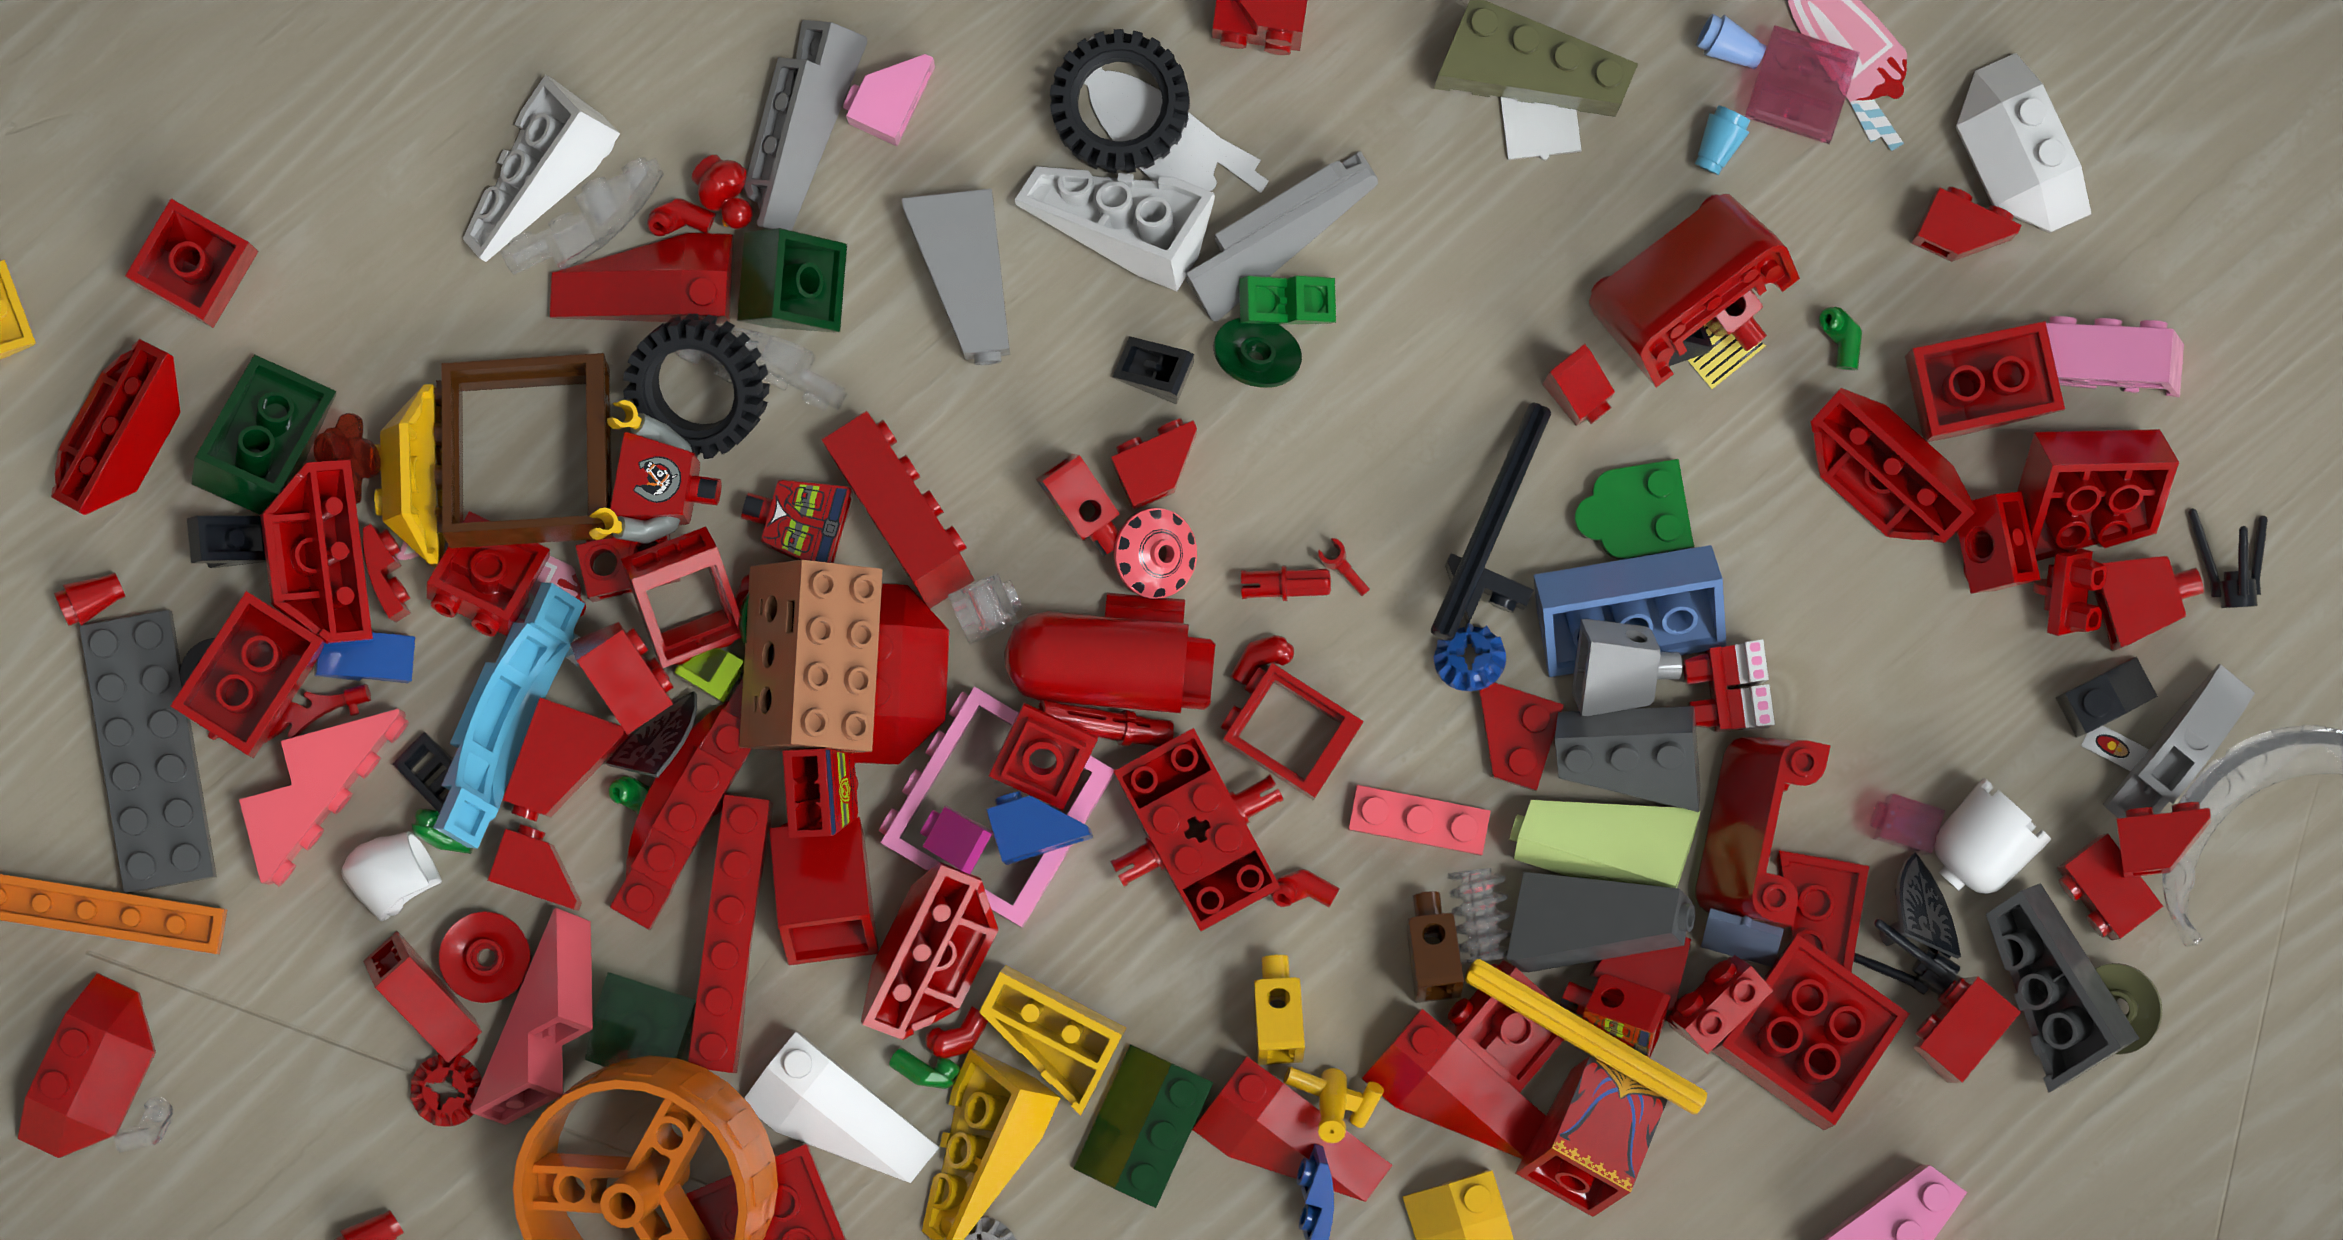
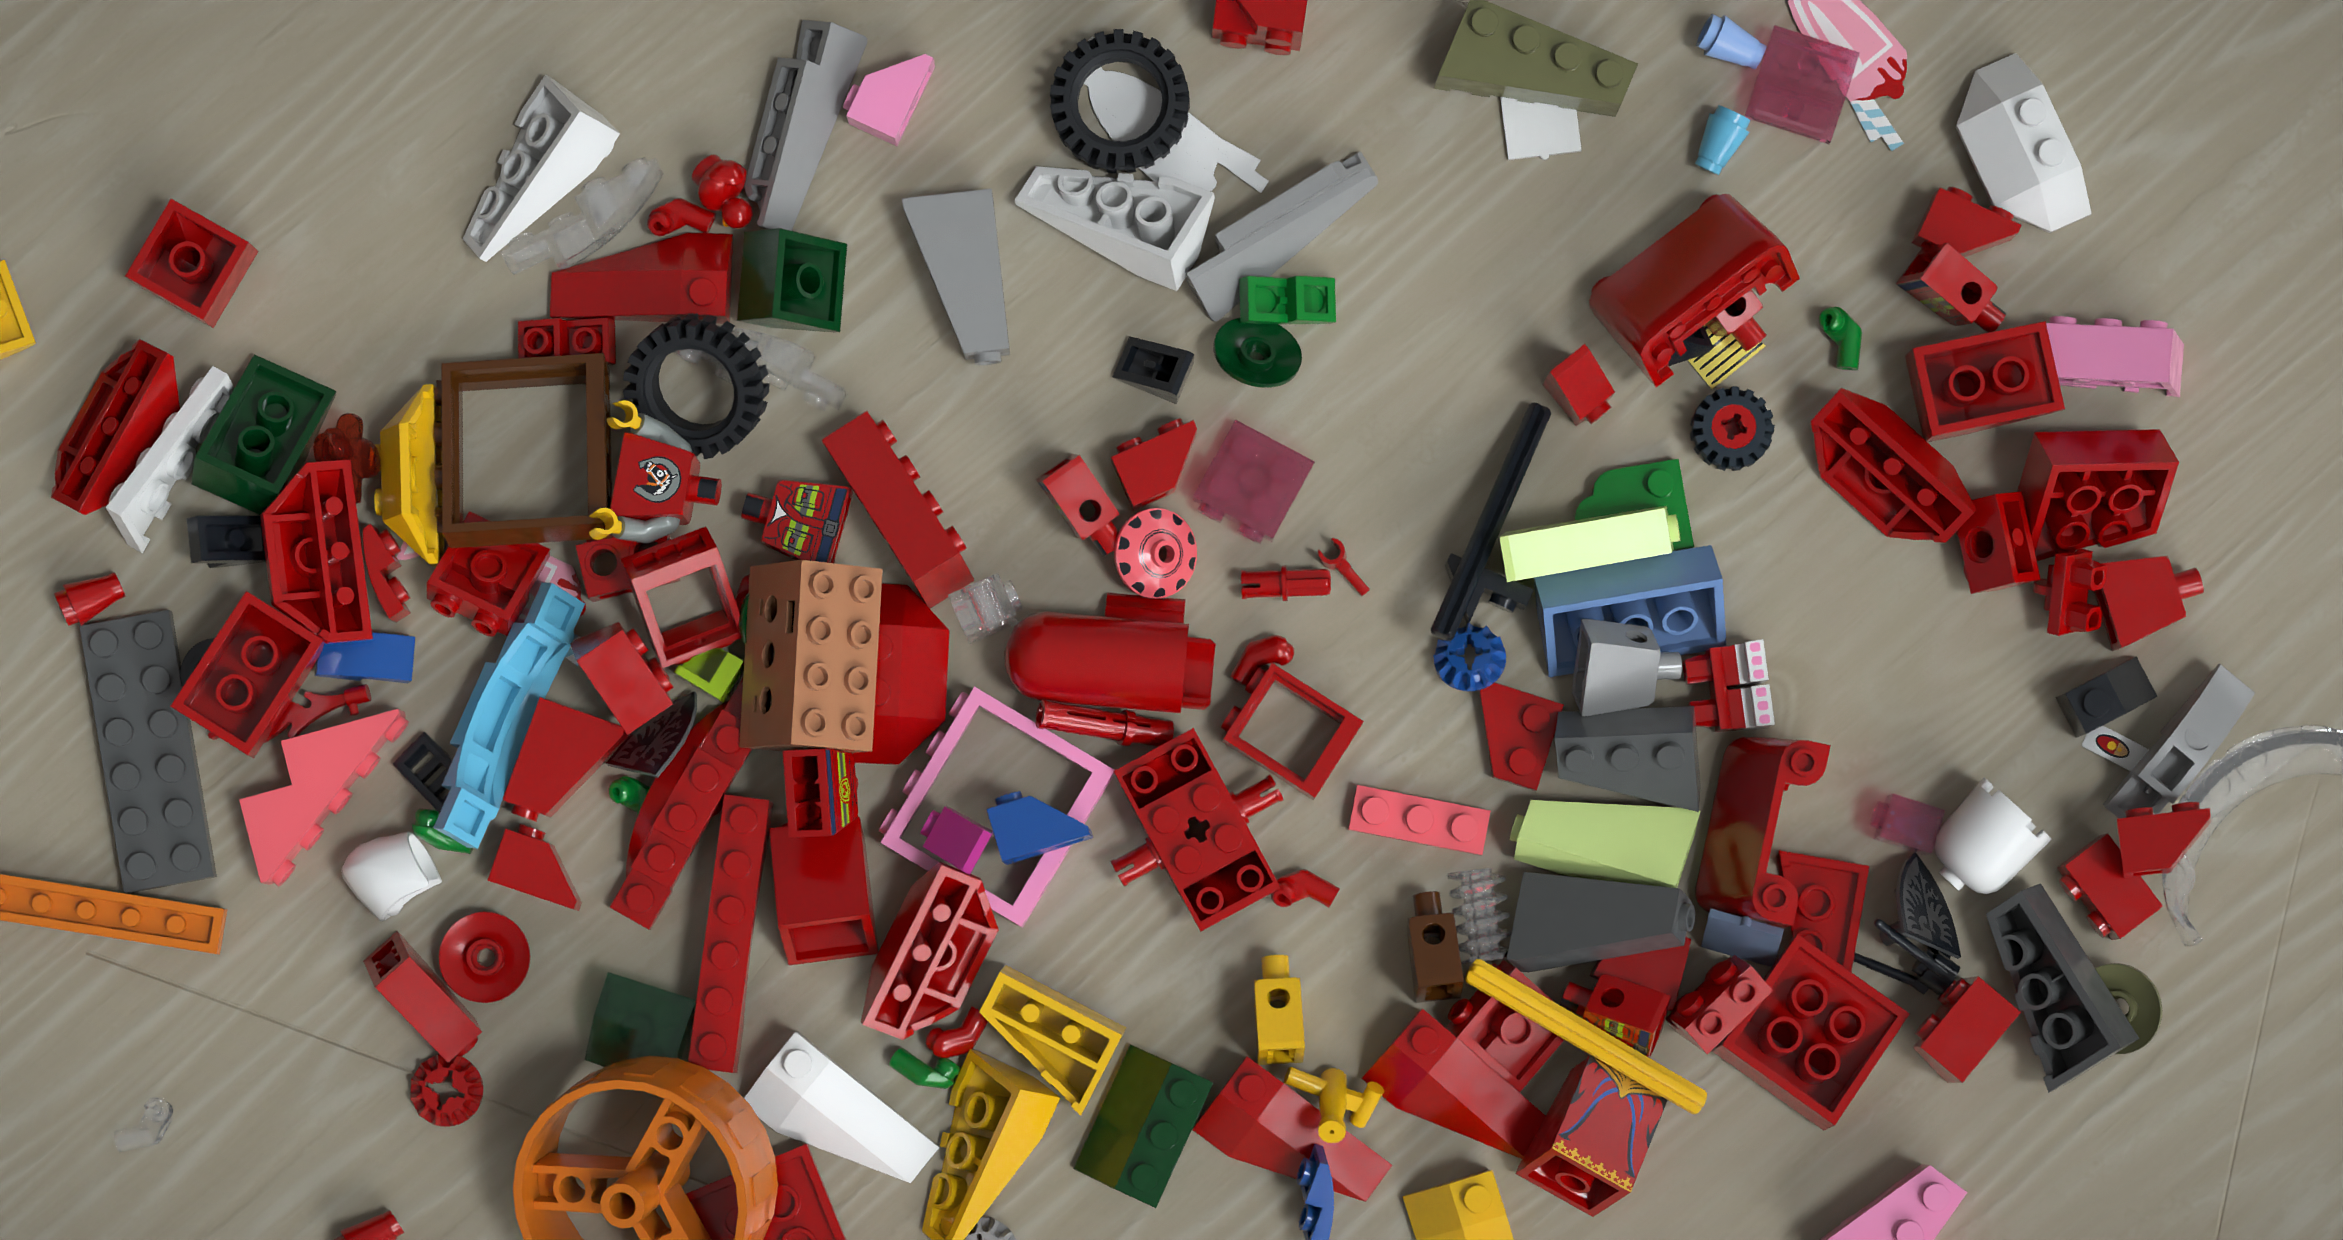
(89, 1071): red wedge -> none
(168, 460): none -> white wing
(547, 1014): coral slope -> none
(568, 337): none -> red slope
(1036, 731): red piece -> none
(1252, 482): none -> clear pink plate
(1588, 542): none -> yellowish green slope
(1725, 443): none -> black wheel
(1941, 276): none -> red torso
(2240, 586): black plant -> none

